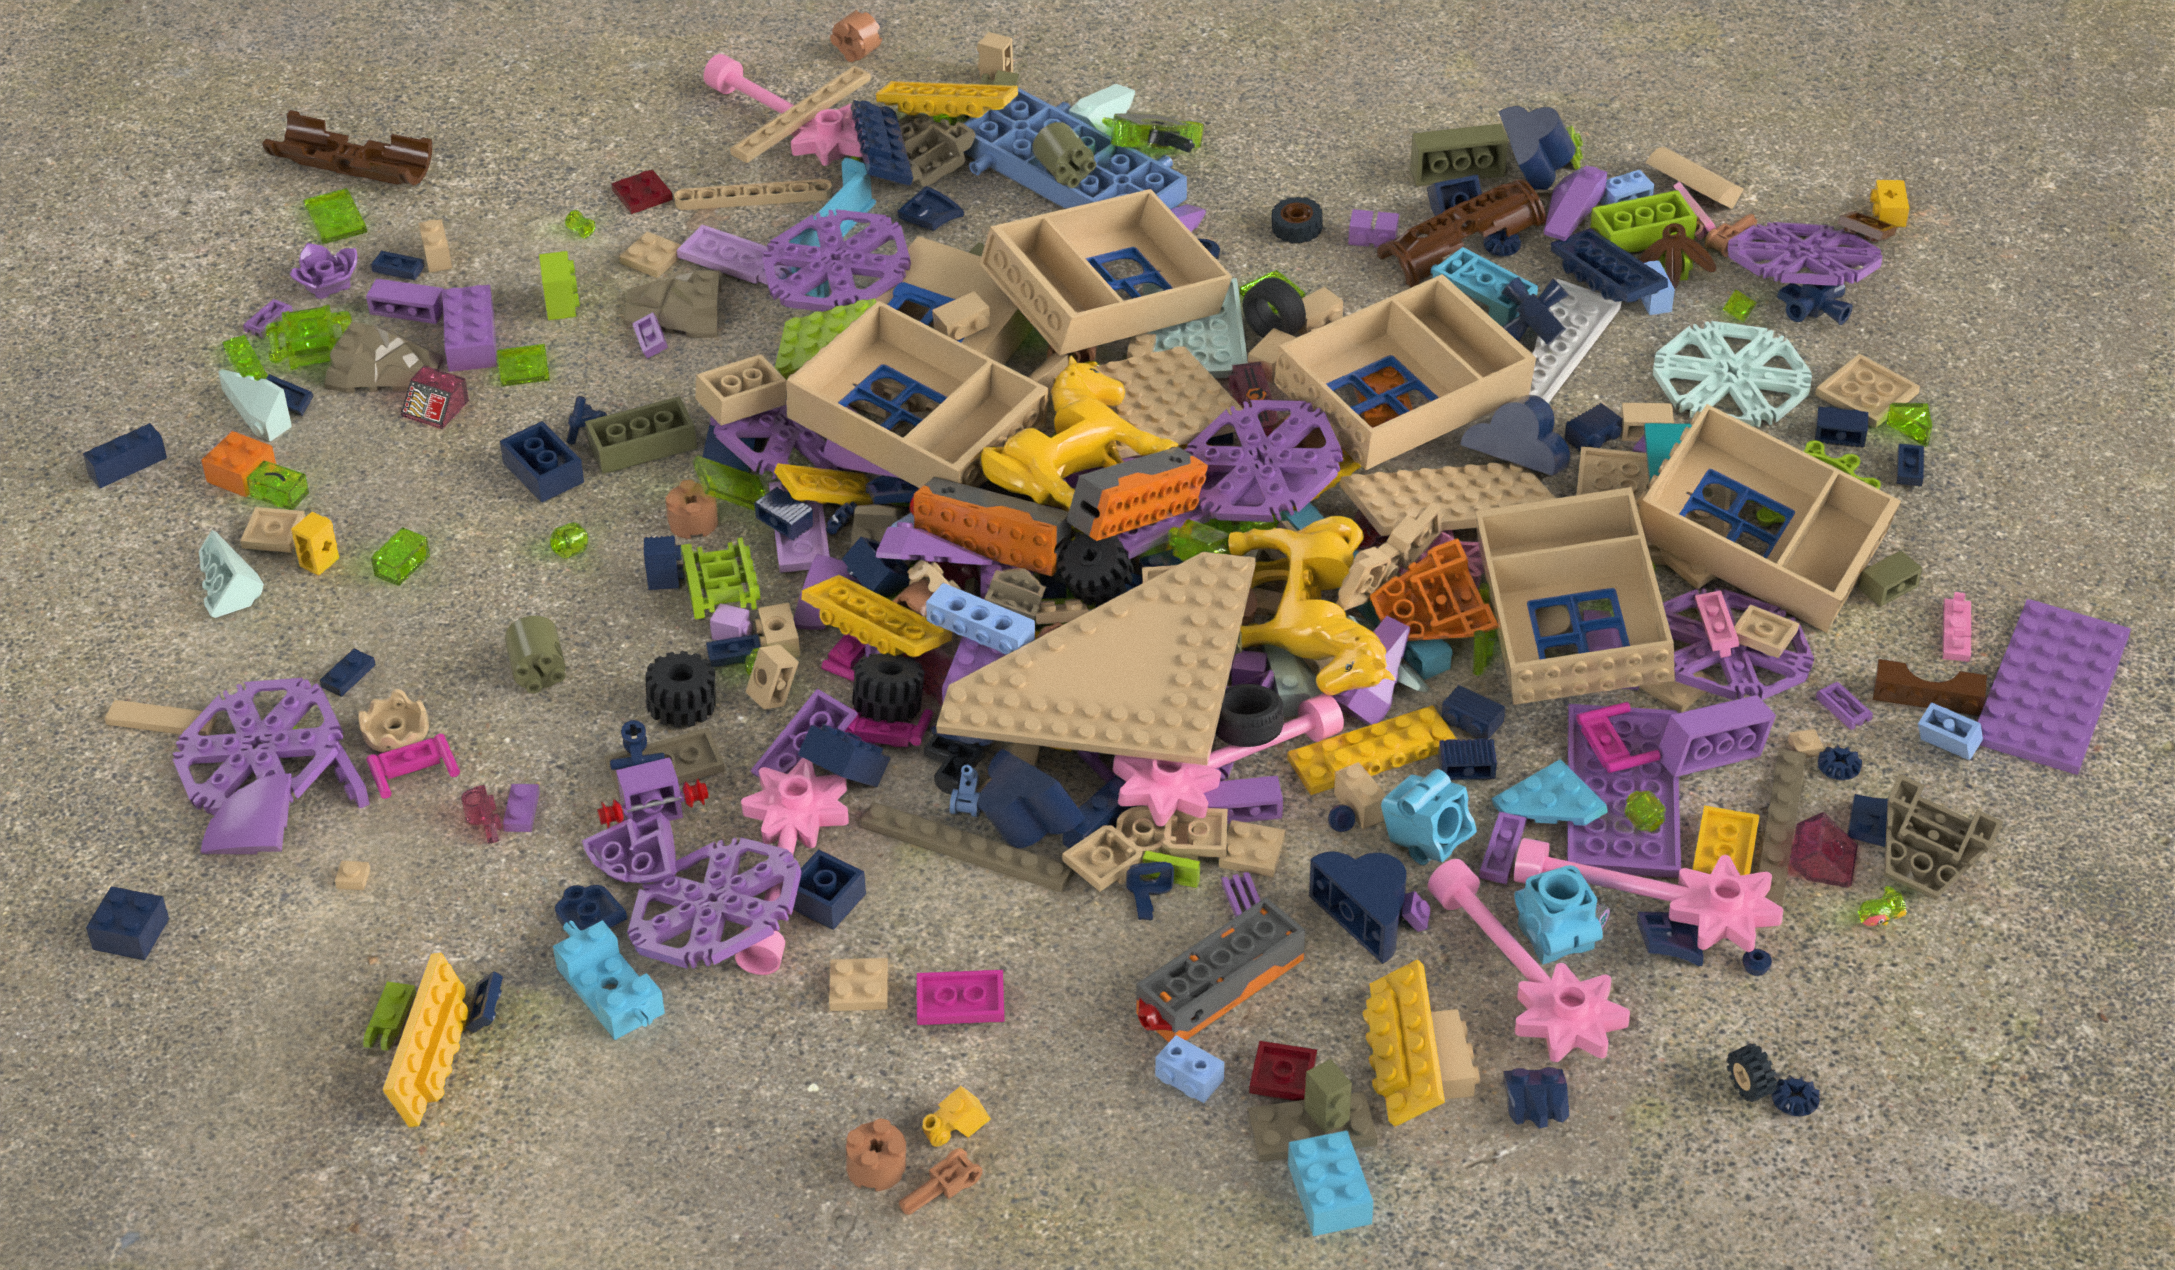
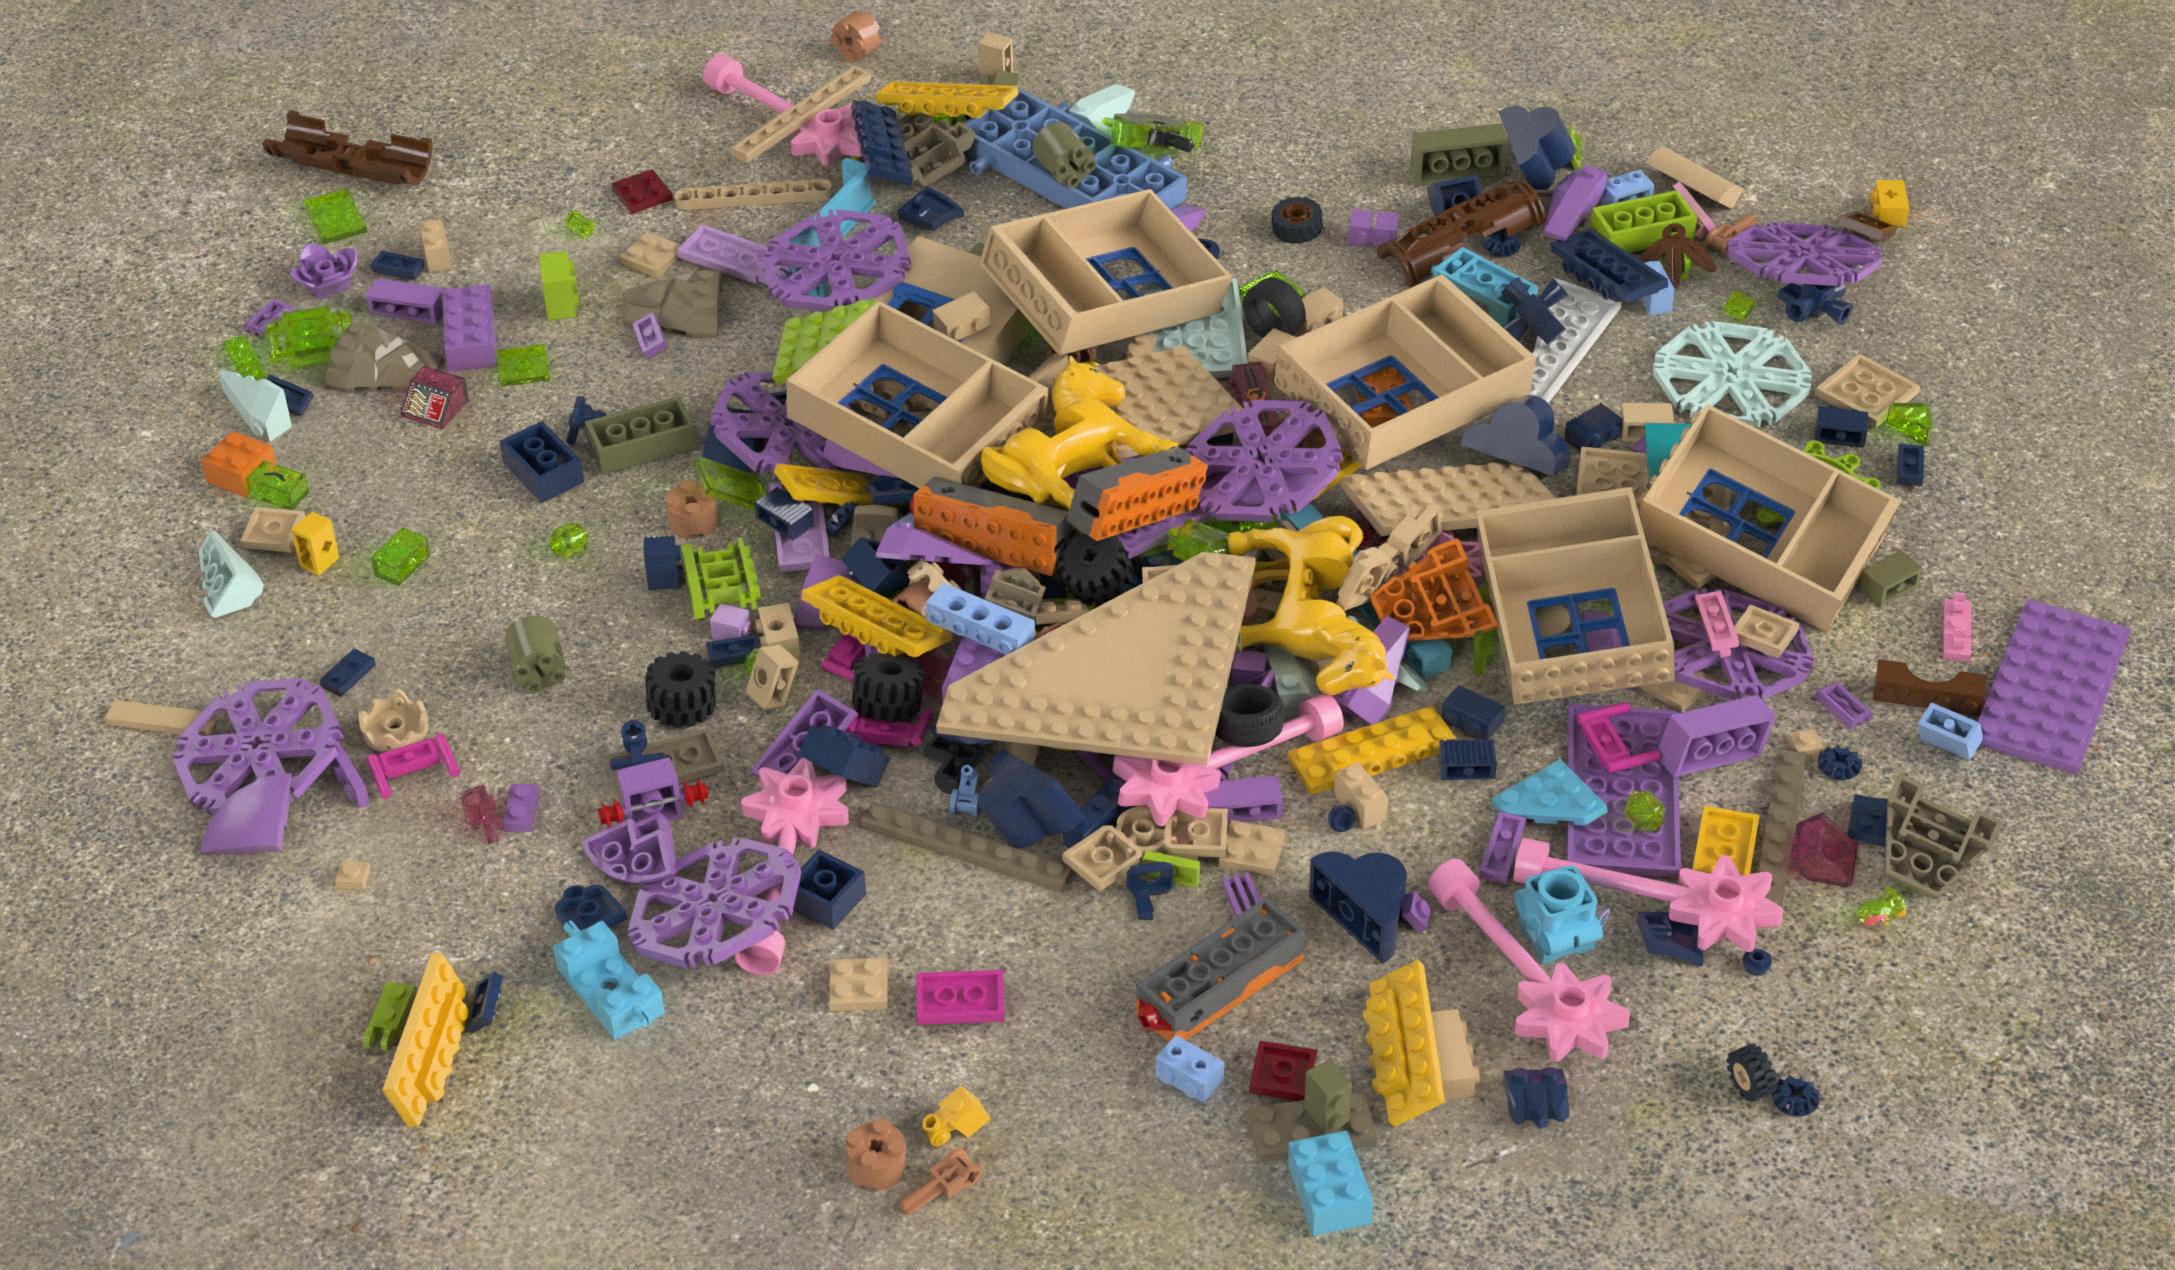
(124, 455): dark blue brick -> none
(127, 923): dark blue brick -> none
(740, 389): tan brick -> none
(1428, 816): medium azure piece -> none

